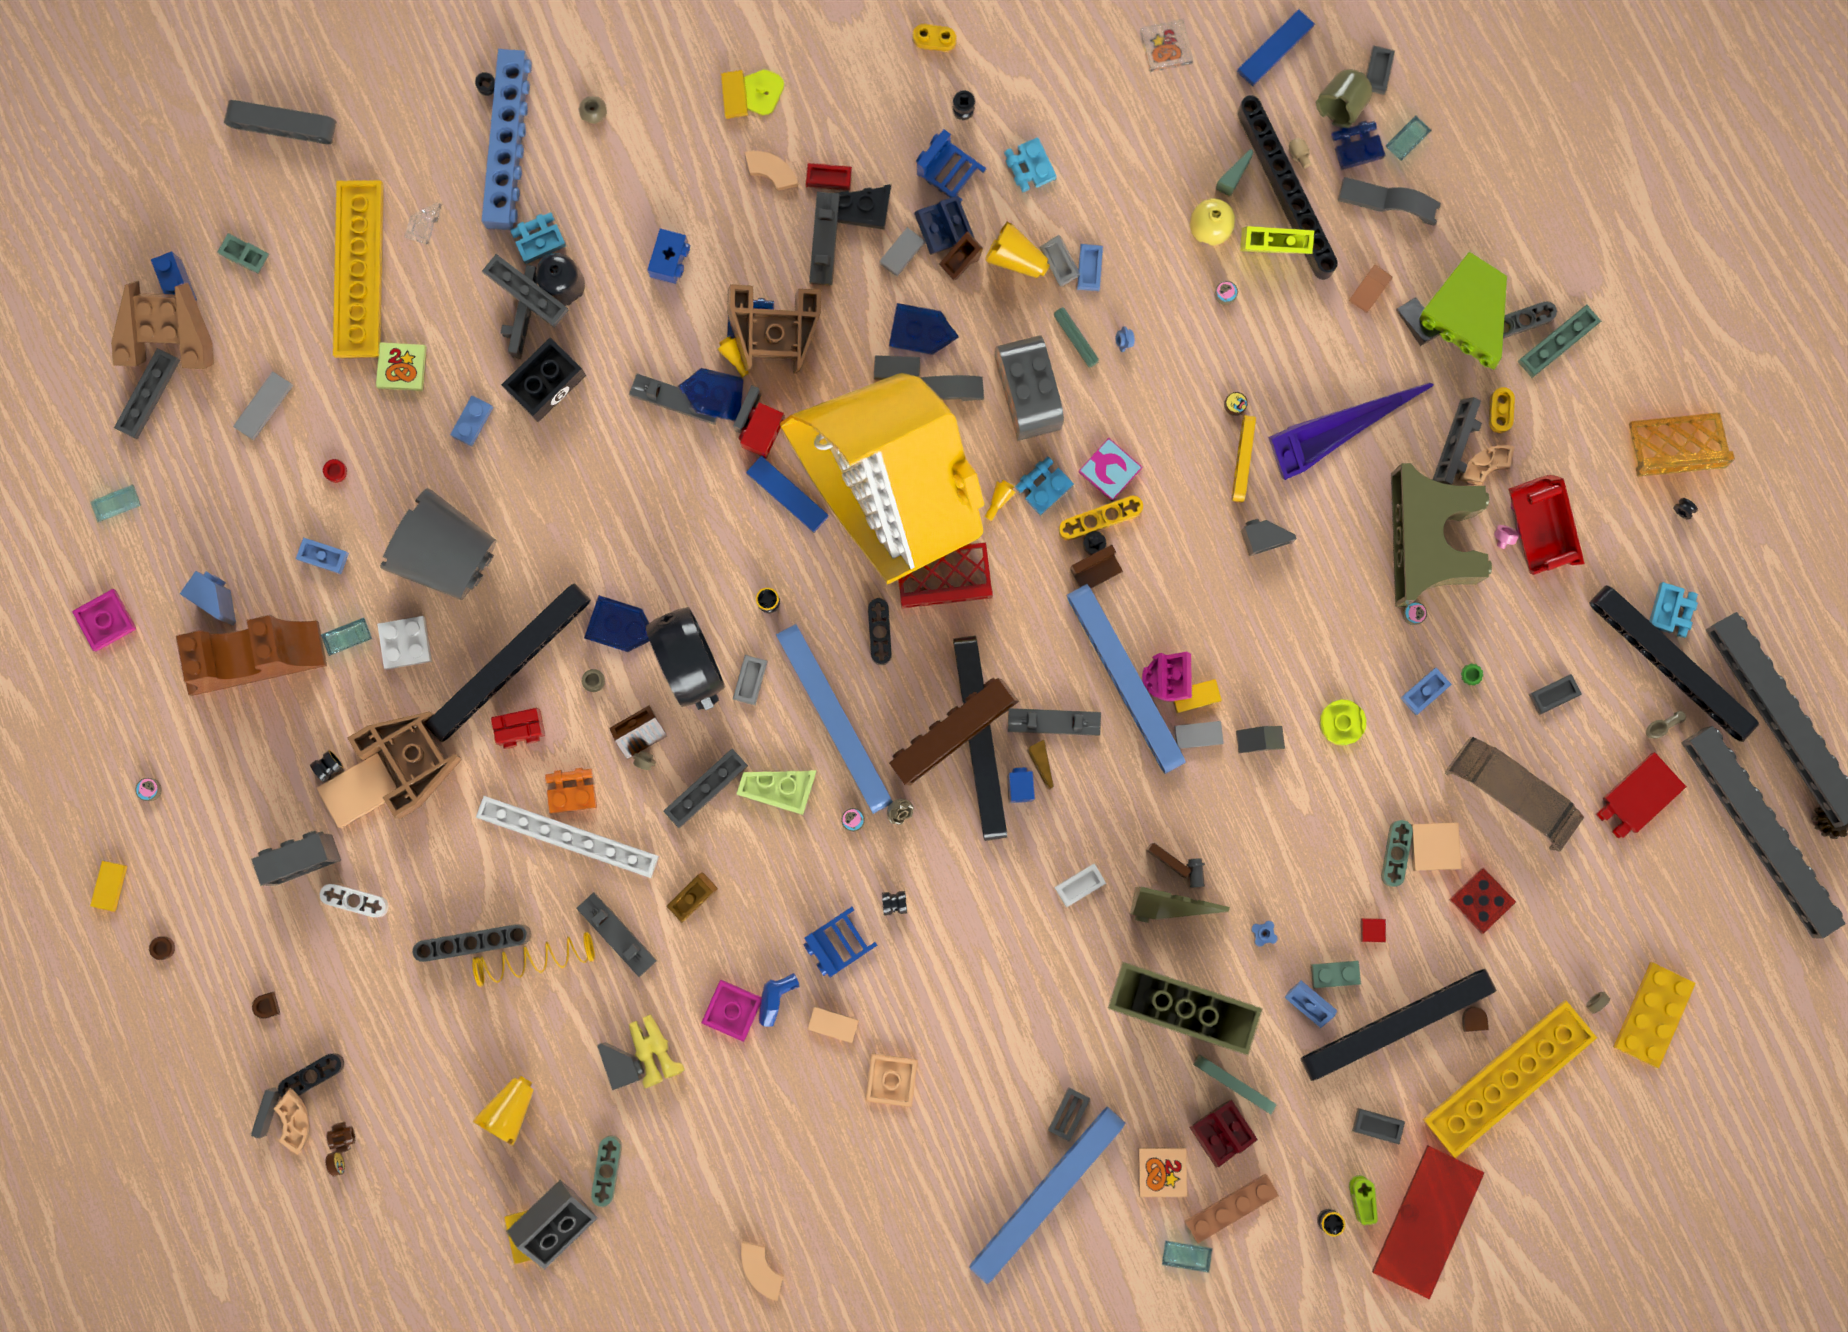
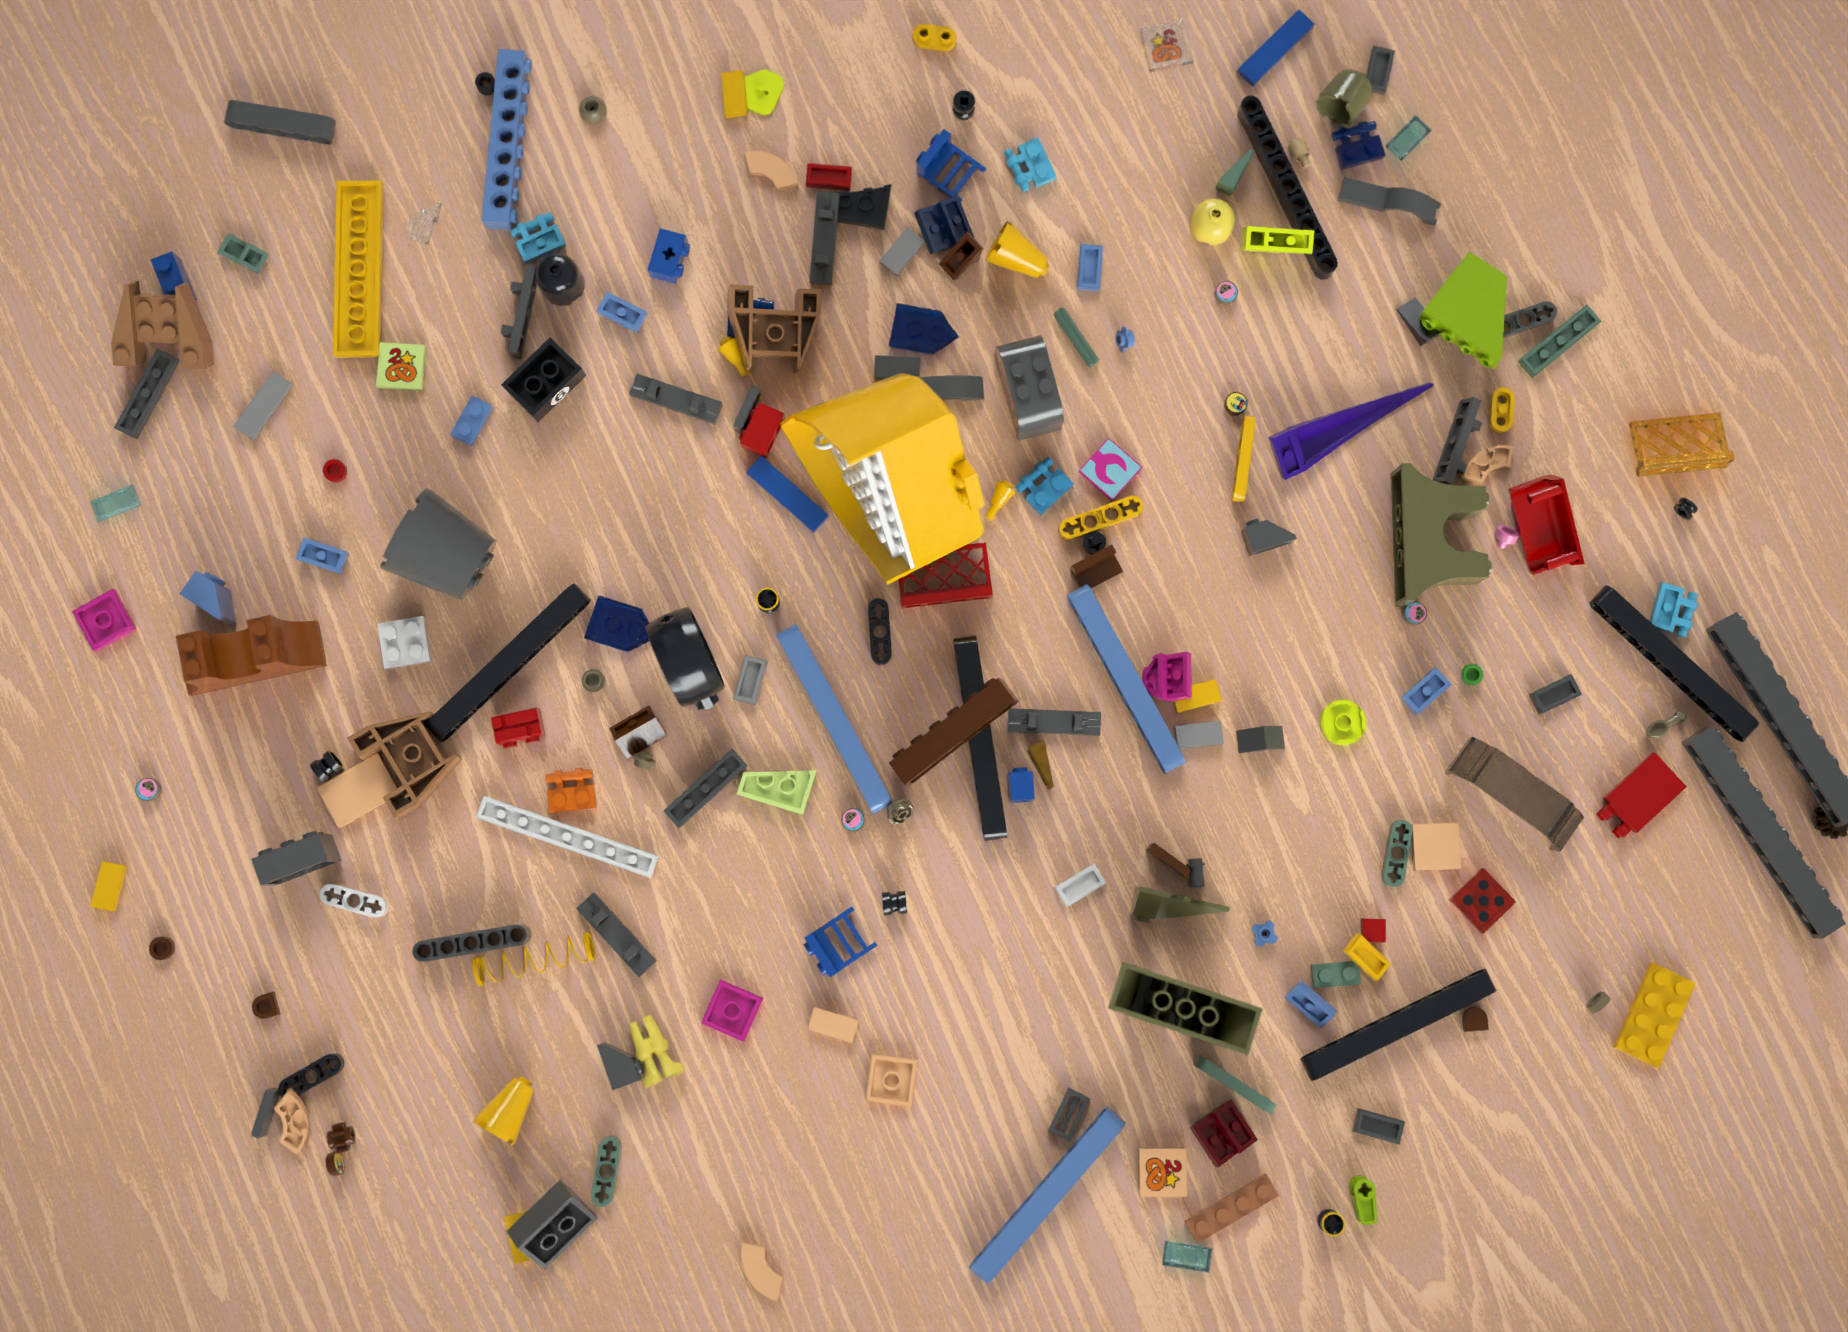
(346, 636): clear light blue tile -> none
(525, 290): dark grey plate -> none
(622, 312): none -> medium blue plate
(692, 897): pearl gold slope -> none
(714, 393): clear blue tile -> none
(771, 998): blue arm -> none
(1060, 260): light grey tile -> none
(1366, 957): none -> yellow tile
(1371, 288): nougat slope -> none
(1428, 1222): clear red piece -> none
(1509, 1078): yellow plate -> none

